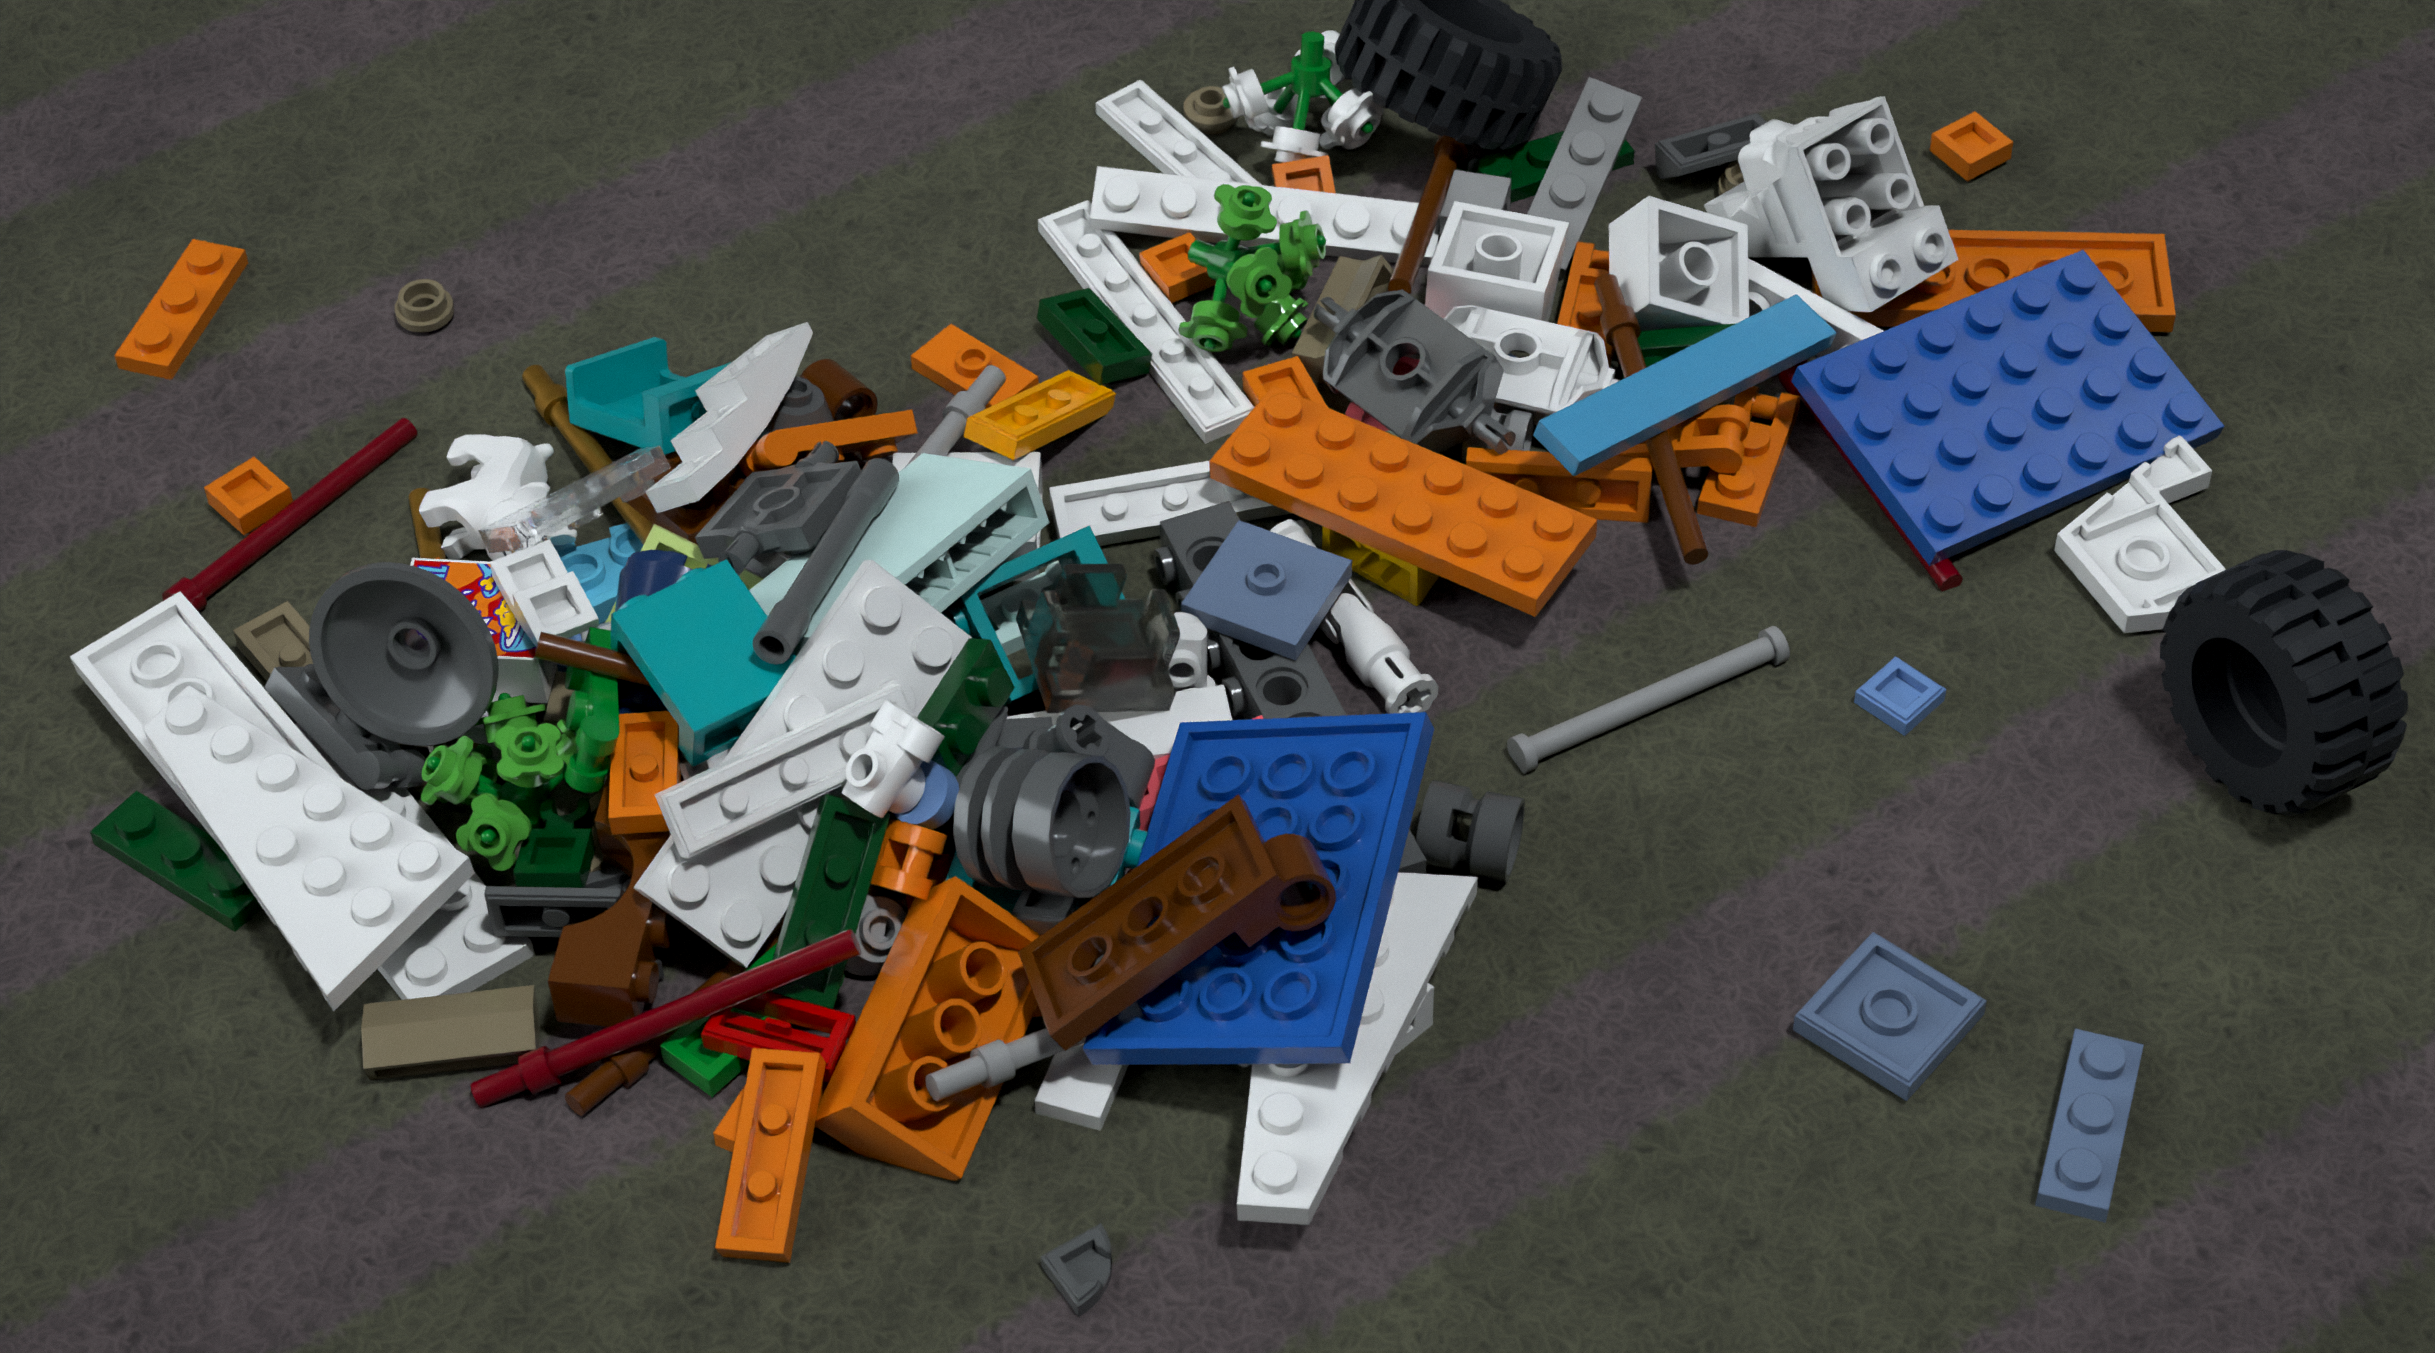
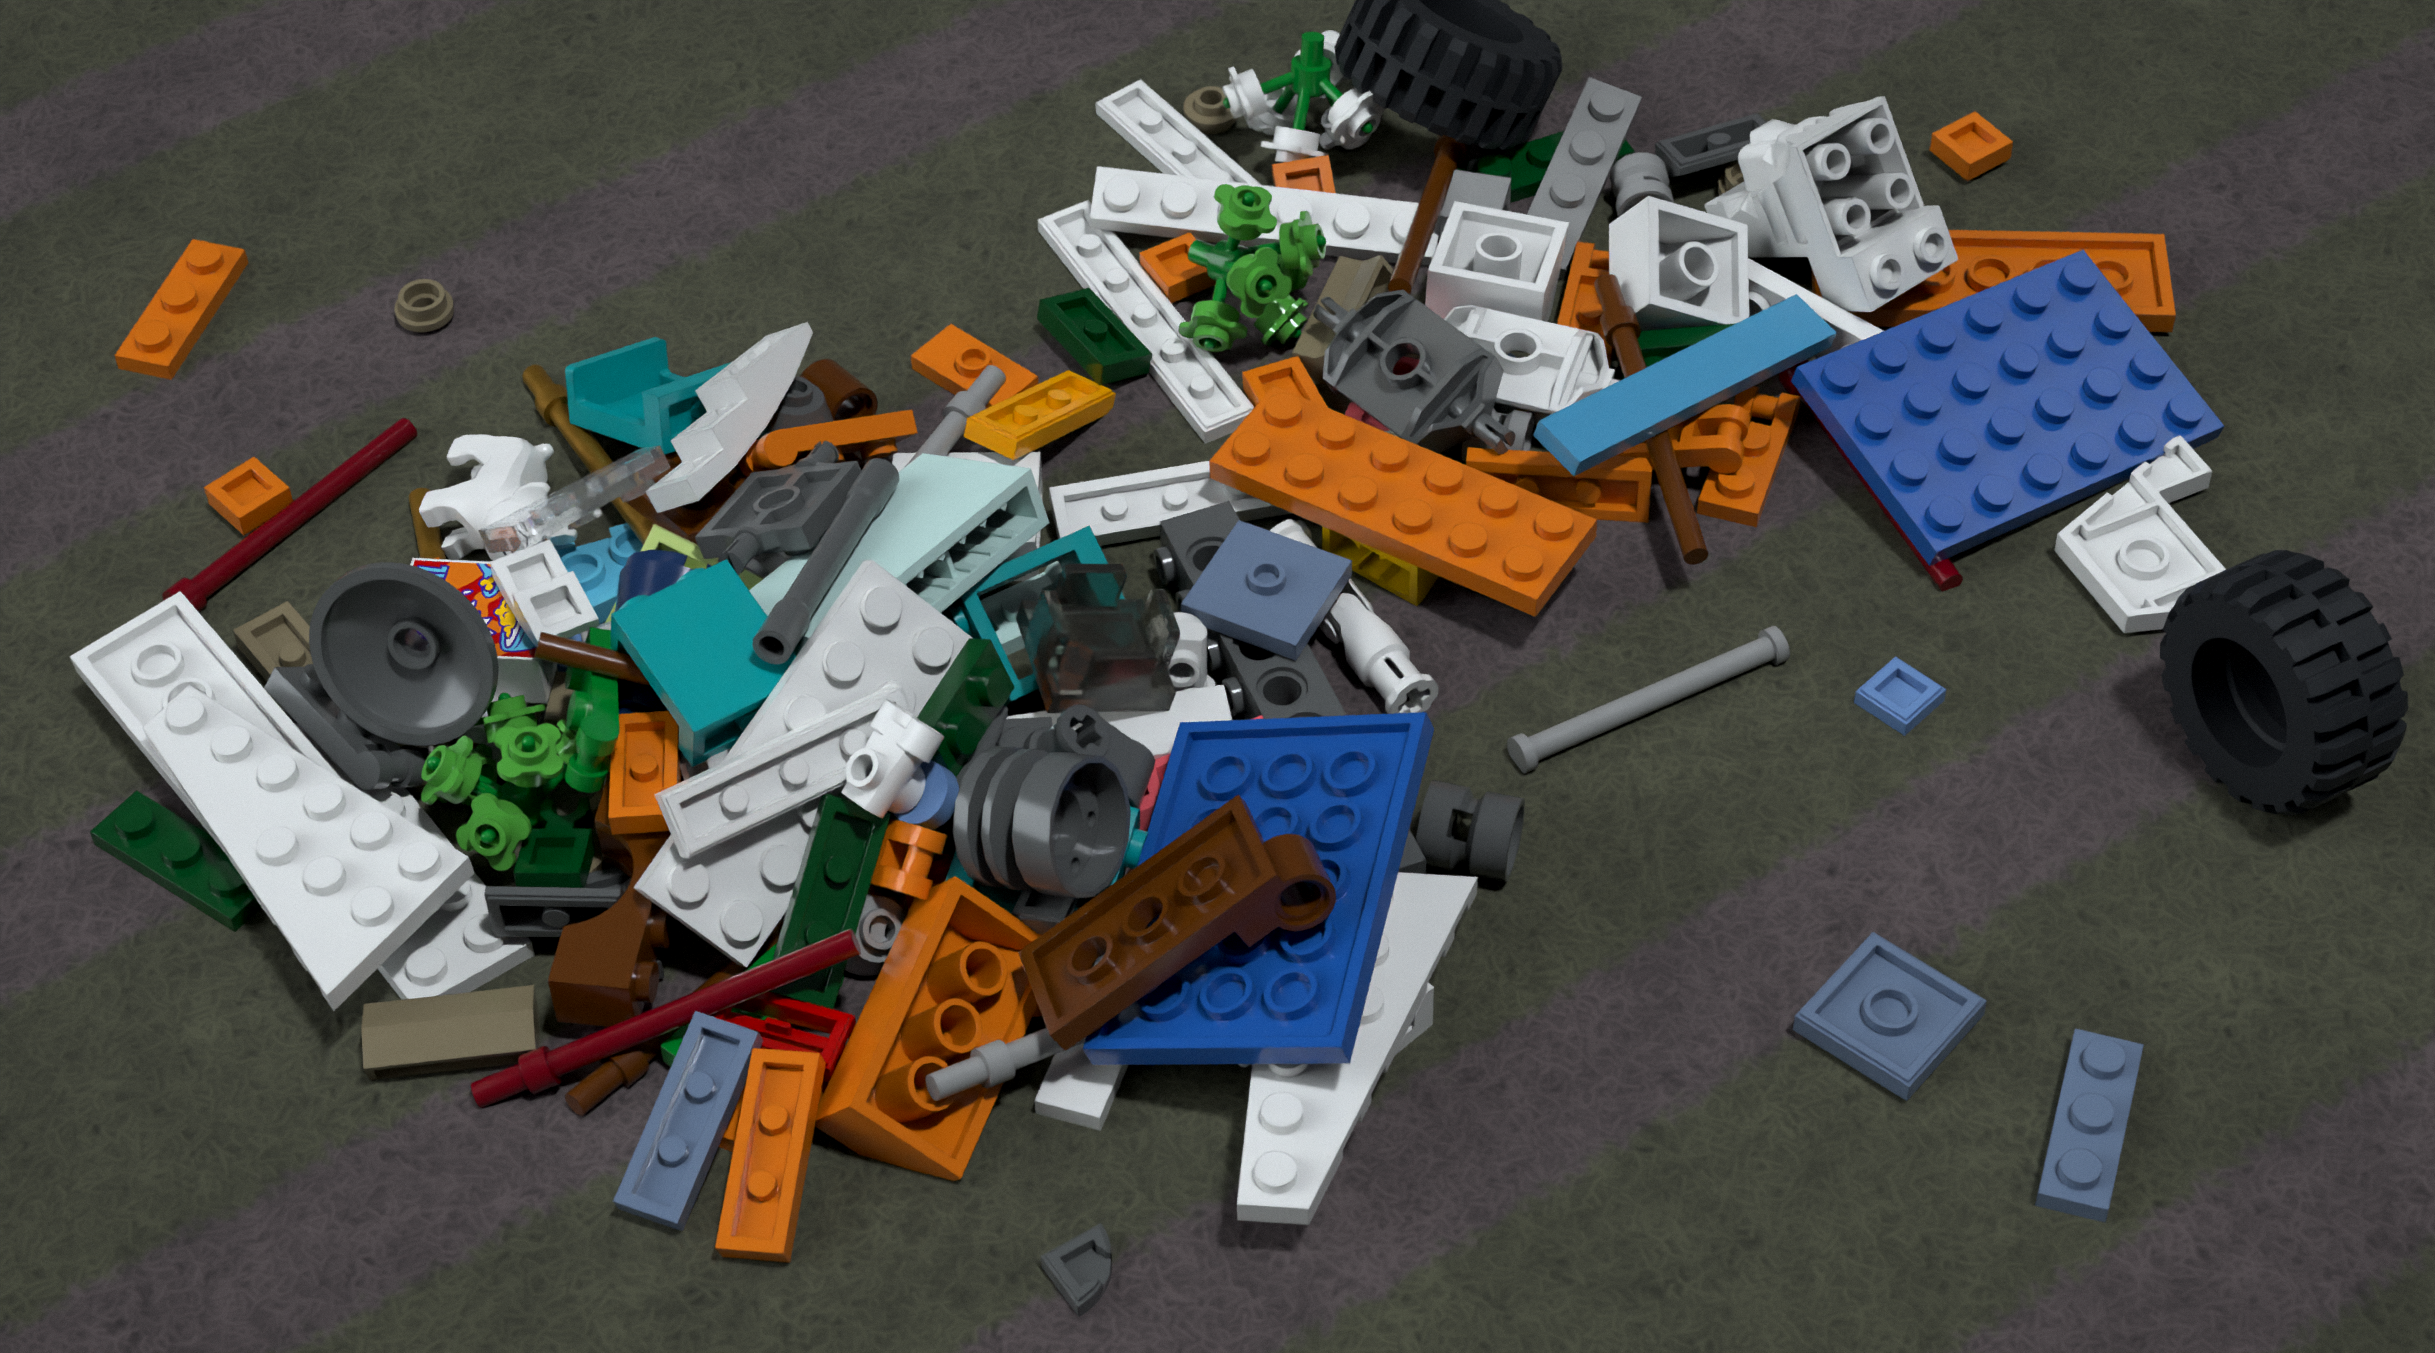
(688, 1121): none -> sand blue plate
(1638, 177): none -> light grey wheel

